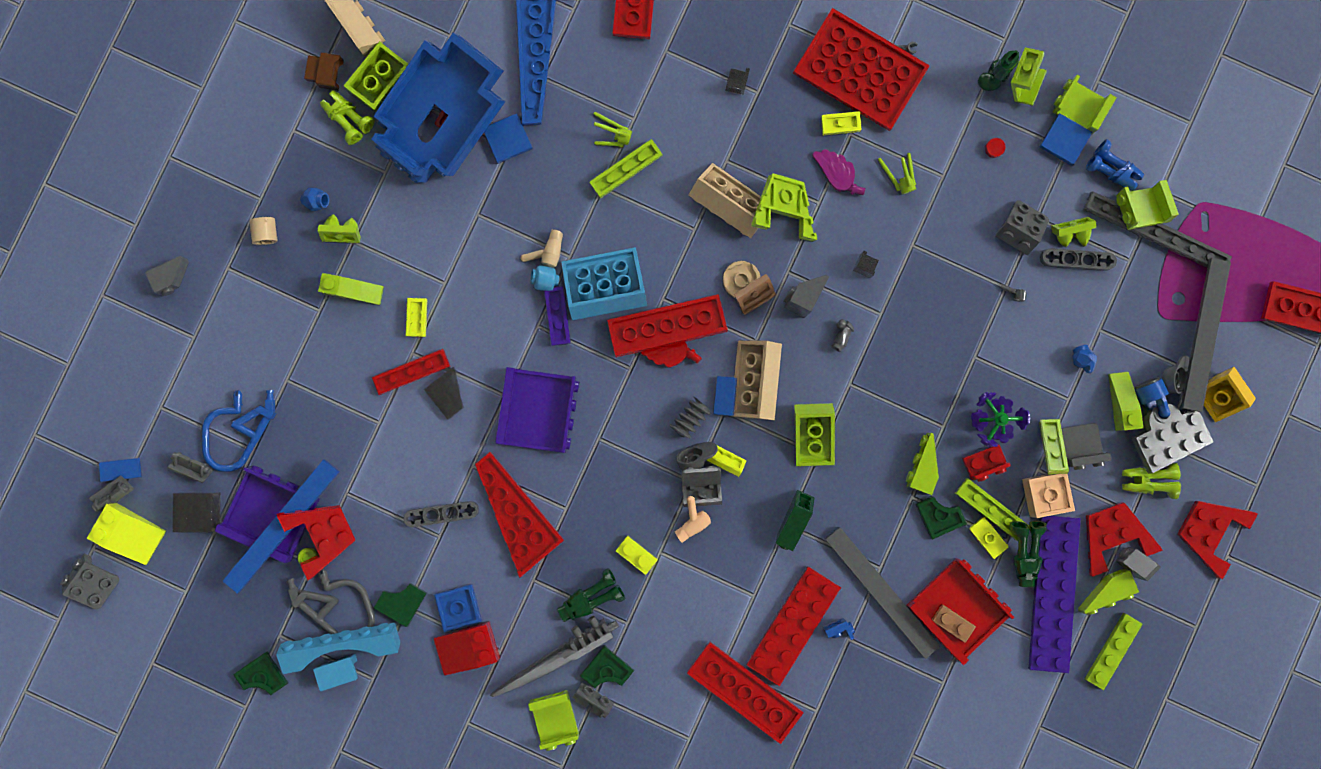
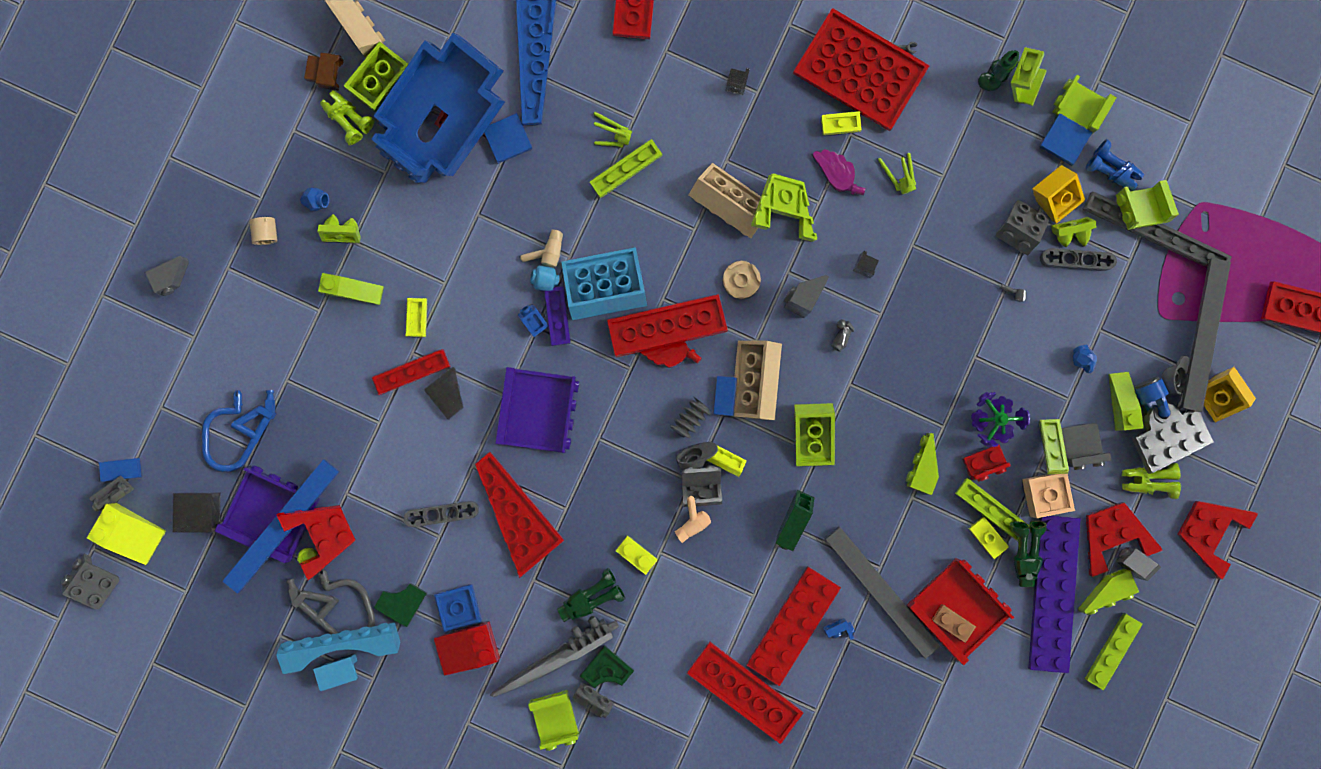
(189, 468): dark grey hinge -> none
(261, 674): dark green tile -> none
(532, 320): none -> blue bracket
(755, 294): medium nougat plate -> none
(938, 518): dark green tile -> none
(995, 147): red tile -> none
(1059, 193): none -> yellow slope

